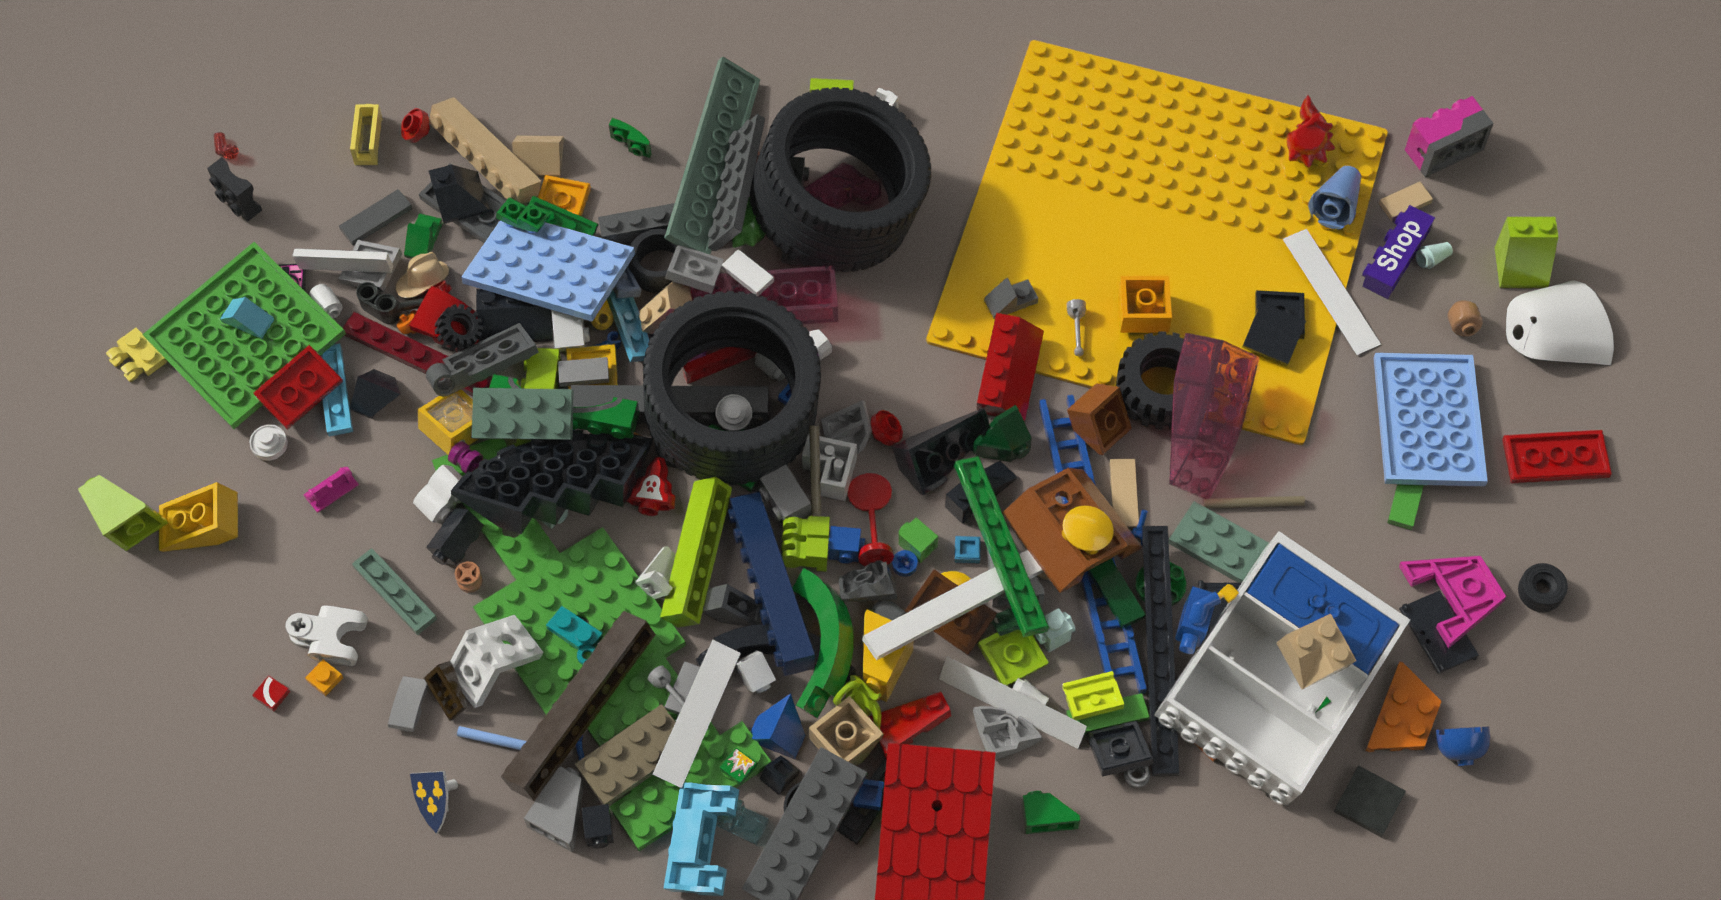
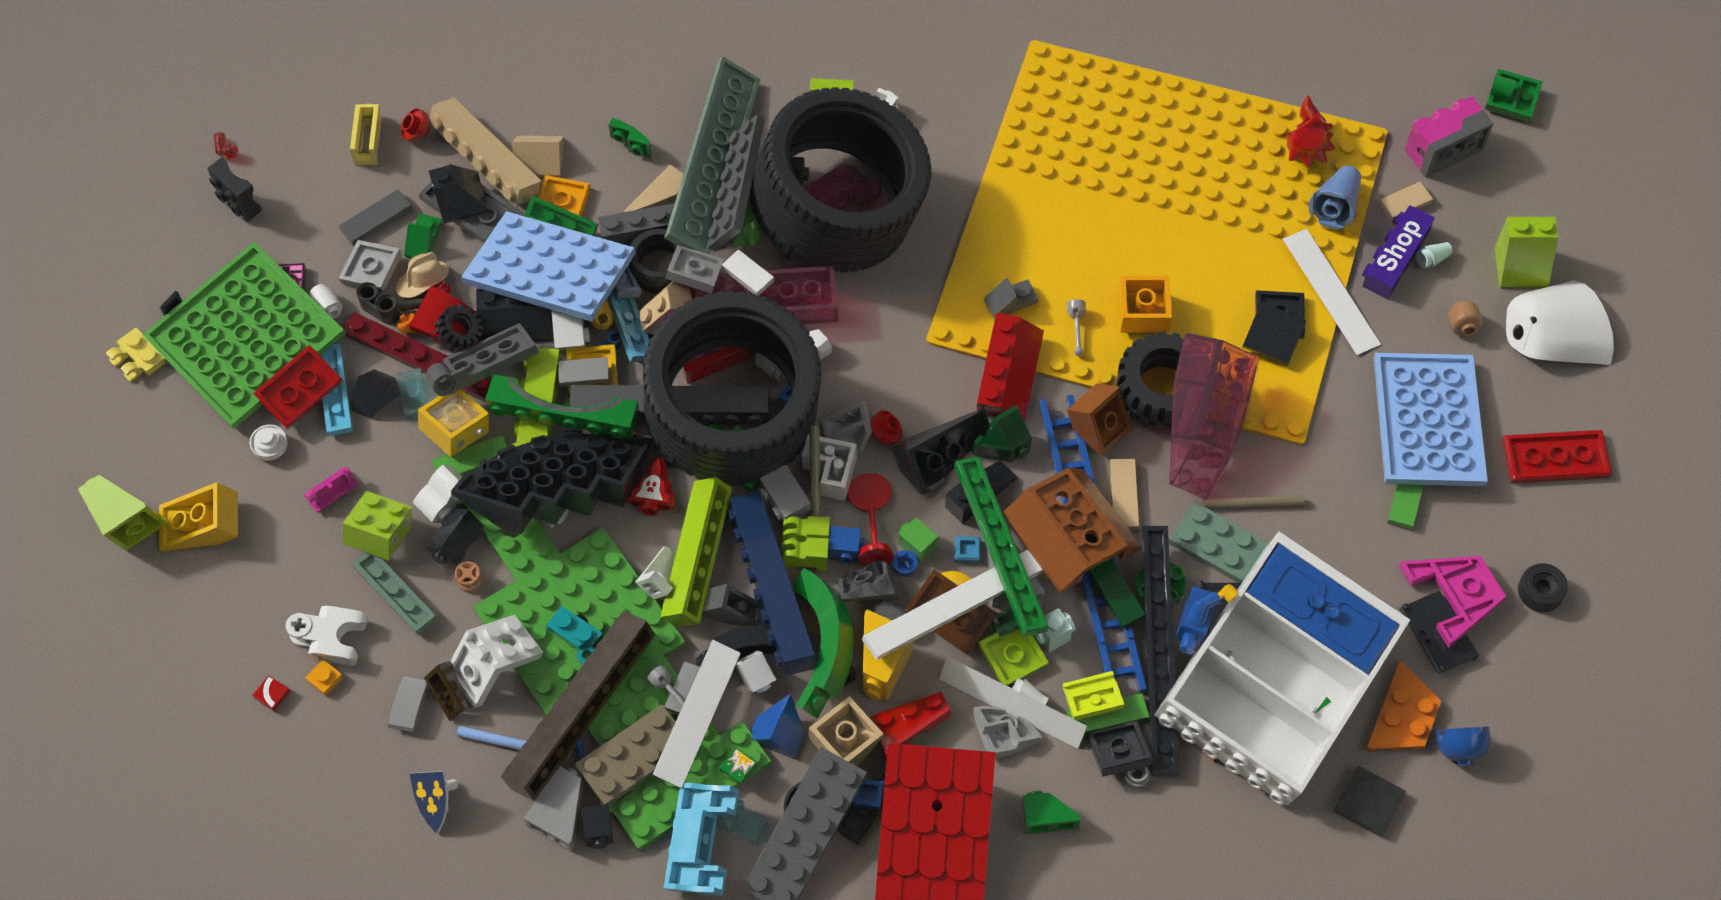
(170, 303): none -> black slope
(247, 317): medium azure slope -> none
(343, 260): white tile -> none
(377, 525): none -> lime piece
(412, 392): none -> clear light blue plate
(464, 457): magenta wheel -> none
(521, 216): green slope -> none
(522, 413): sand green plate -> none
(660, 191): none -> tan slope
(734, 413): white plate -> none
(779, 774): black slope -> none
(862, 696): lime piece -> none
(1087, 529): yellow dish -> none
(1137, 532): blue hand -> none
(1316, 651): tan slope -> none
(1513, 95): none -> green plate

